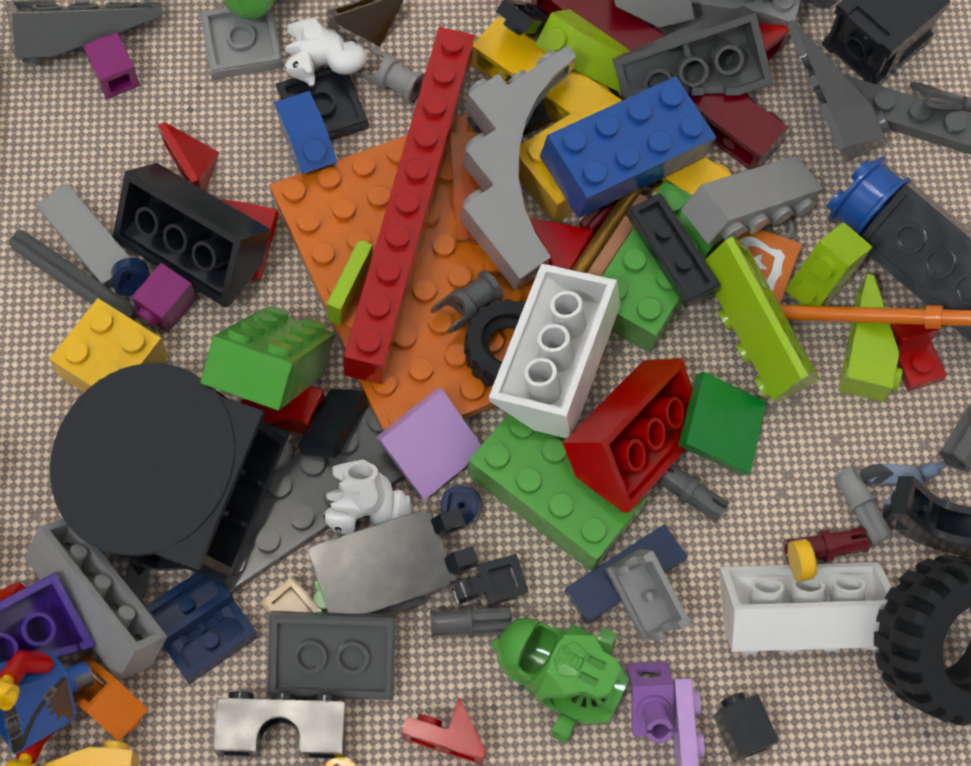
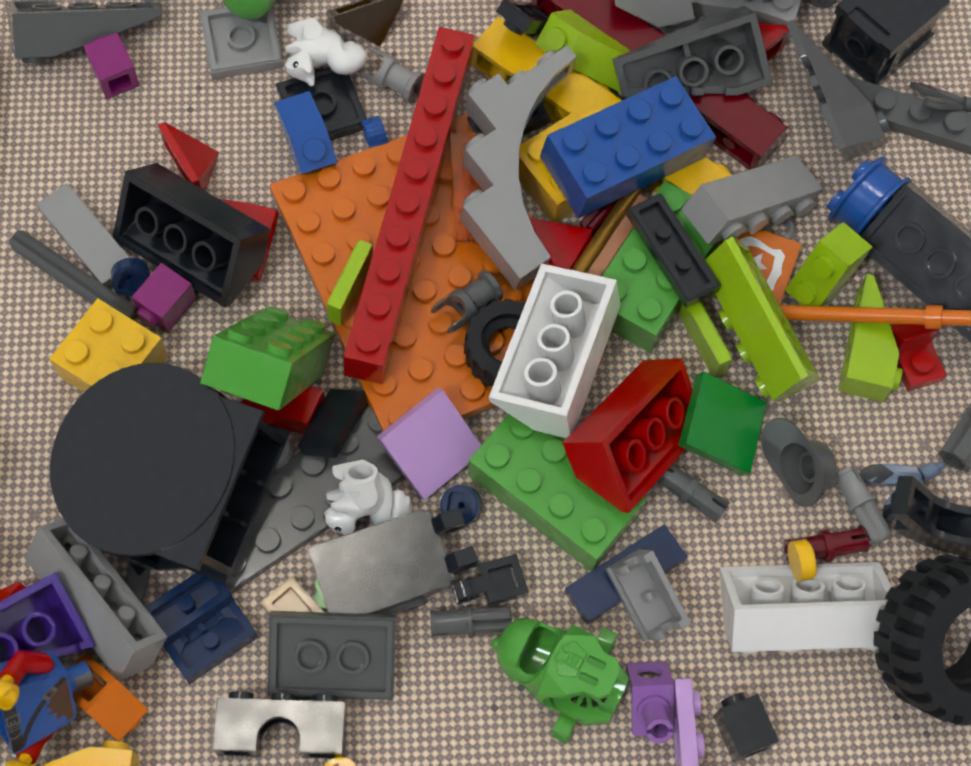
(374, 131): none -> blue axle
(458, 740): slope -> none
(706, 338): none -> lime tile
(800, 463): none -> dark grey piece

